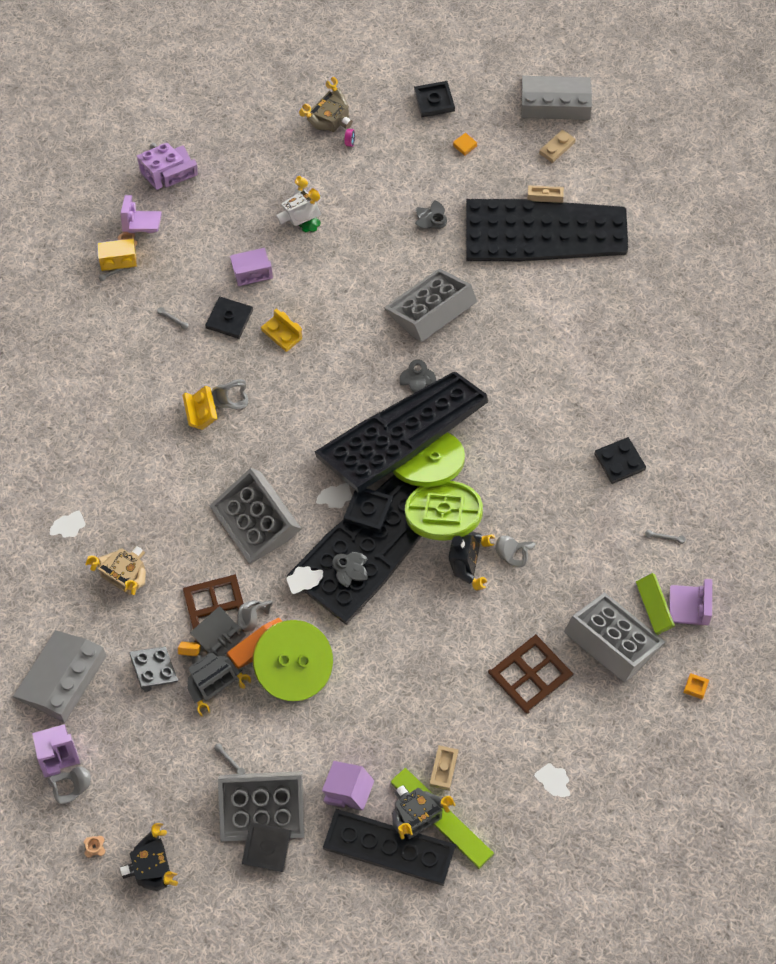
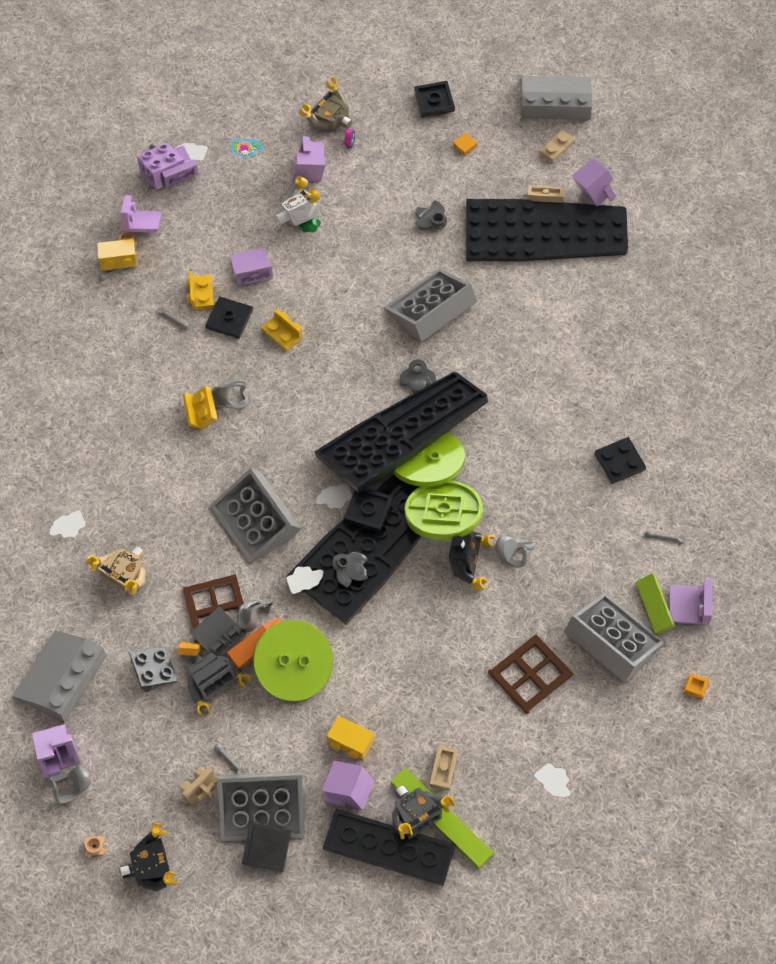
(194, 151): none -> white sticker
(200, 291): none -> yellow bracket
(201, 787): none -> tan hips
(245, 147): none -> sticker
(310, 160): none -> lavender plate
(350, 738): none -> yellow brick
(594, 182): none -> lavender plate

